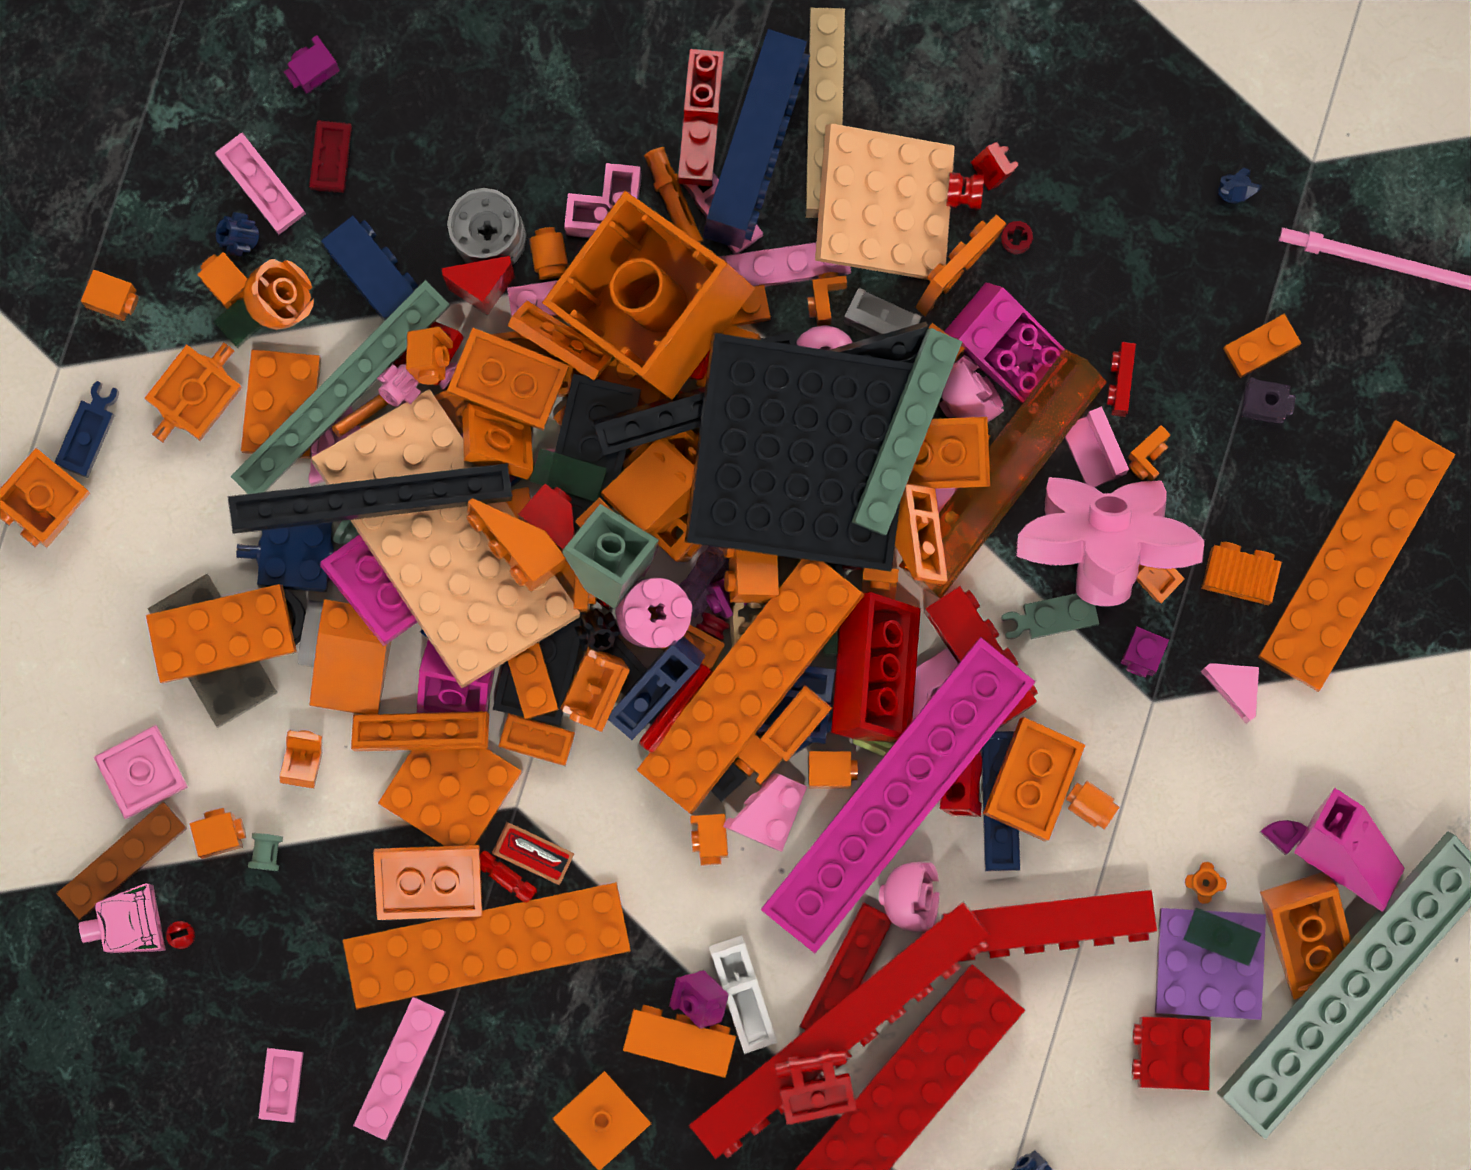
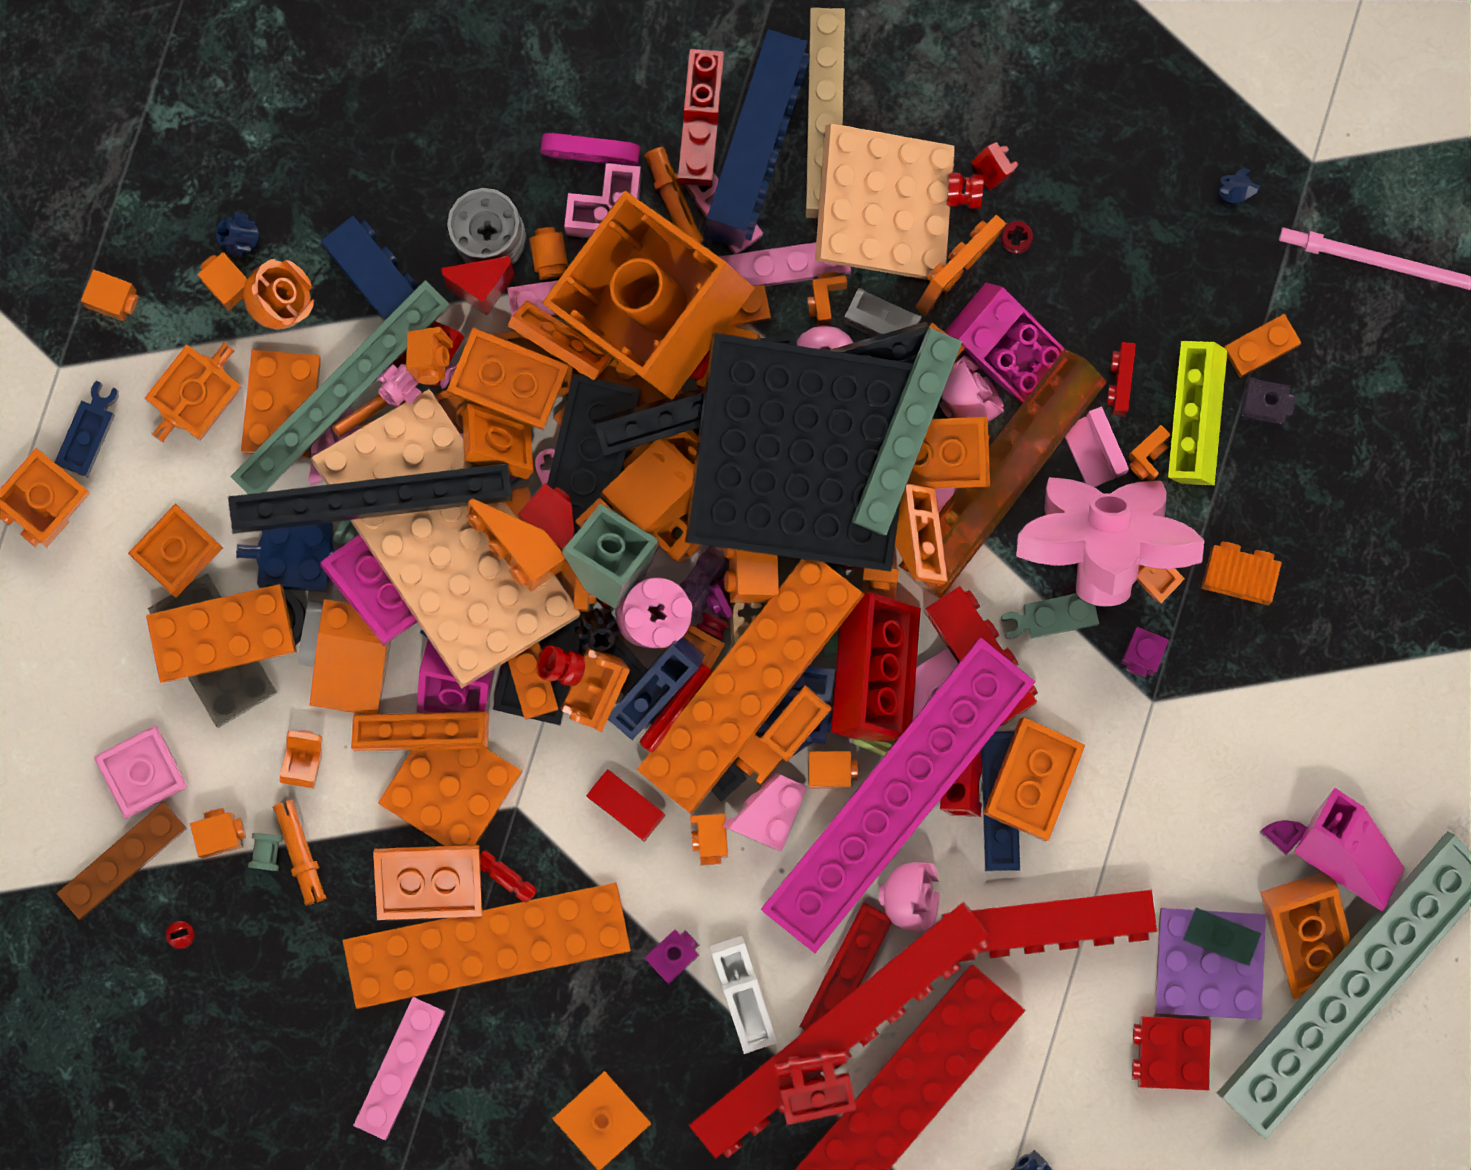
(126, 922): bright pink torso -> none
(175, 550): none -> orange plate
(237, 324): clear green tile -> none
(260, 183): bright pink plate -> none
(281, 1085): bright pink plate -> none
(299, 853): none -> orange pin
(311, 66): magenta brick -> none
(330, 156): dark red plate -> none
(533, 853): slope -> none
(536, 739): orange plate -> none
(560, 666): none -> red wheel
(568, 474): clear green plate -> none
(590, 149): none -> dark pink beam
(625, 805): none -> red slope
(673, 955): none -> magenta brick
(680, 1041): orange brick -> none
(699, 998): magenta brick -> none
(1092, 804): orange brick -> none
(1197, 413): none -> neon yellow brick
(1206, 872): orange plate -> none
(1236, 685): bright pink slope -> none
(1356, 556): orange plate -> none

